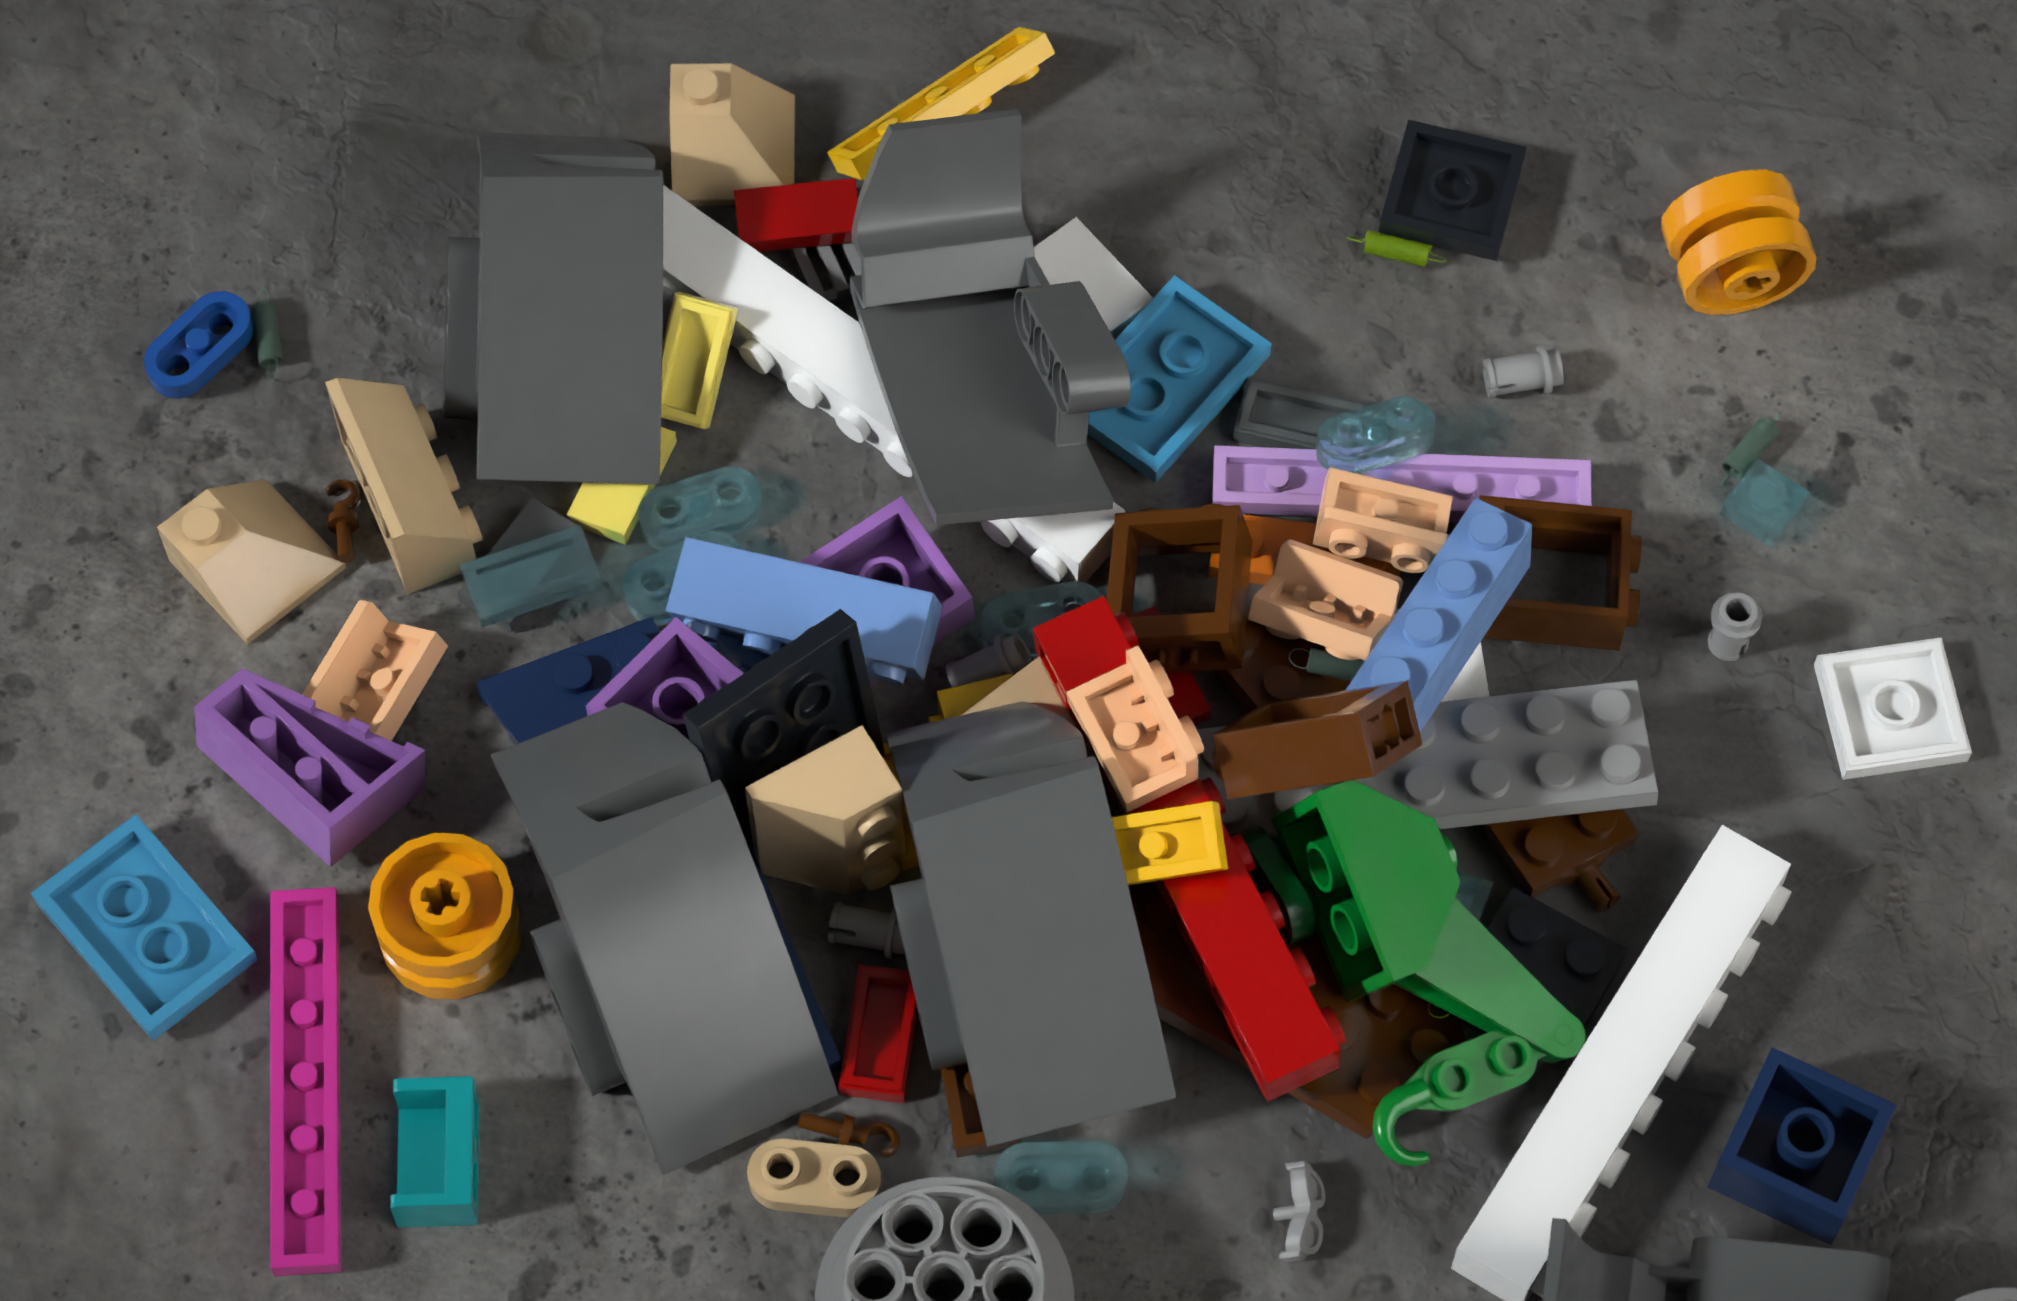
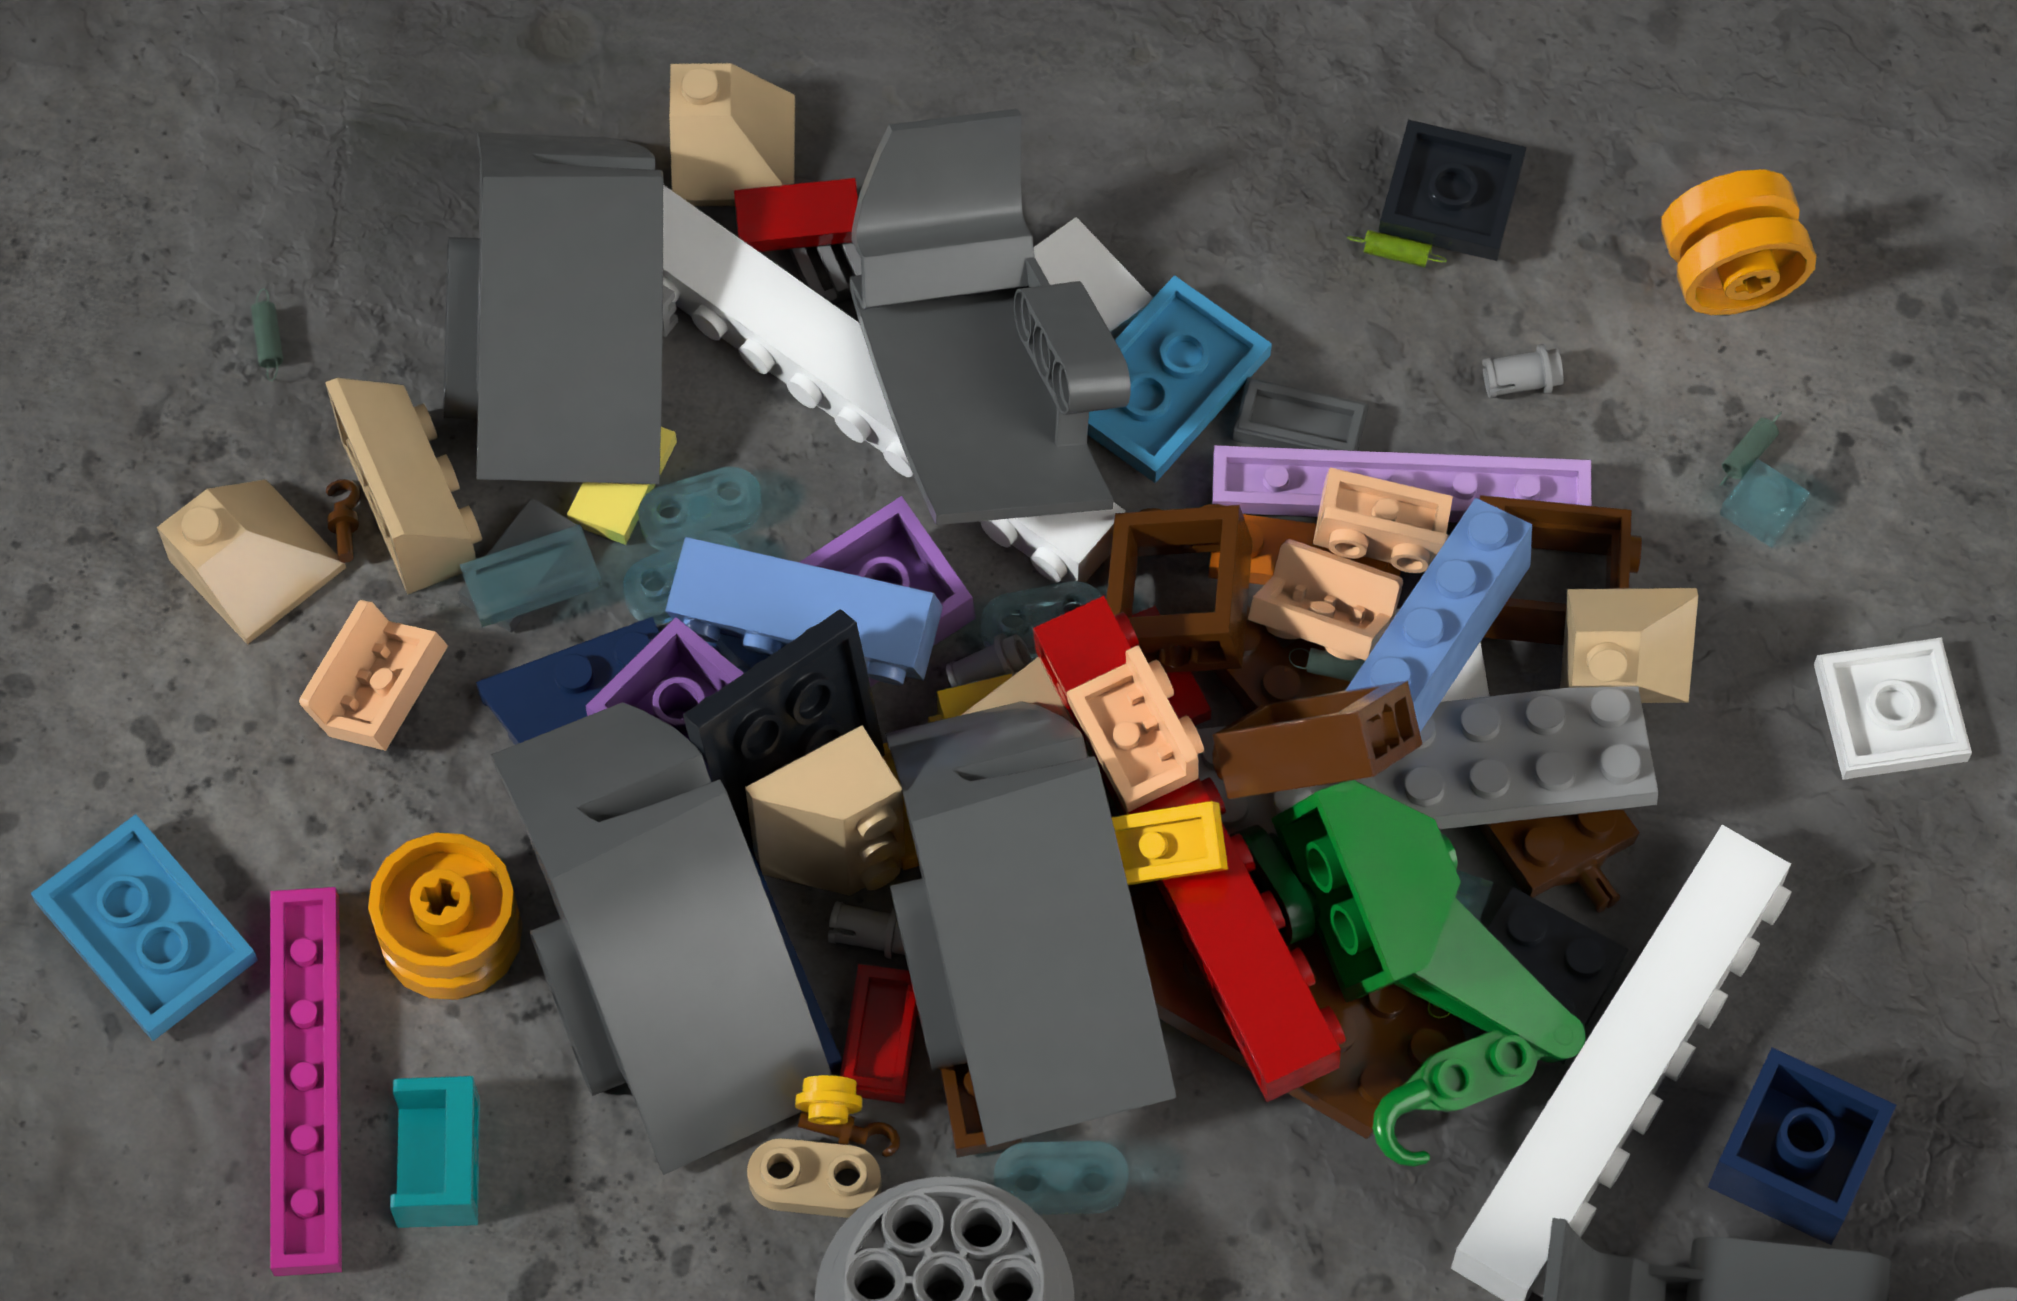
(195, 346): blue plate -> none
(305, 766): medium lavender wedge -> none
(694, 358): light yellow tile -> none
(828, 1099): none -> yellow plate
(957, 93): yellow plate -> none
(1305, 1227): light grey piece -> none
(1376, 435): clear light blue plate -> none
(1631, 641): none -> tan slope
(1734, 621): light grey pin -> none

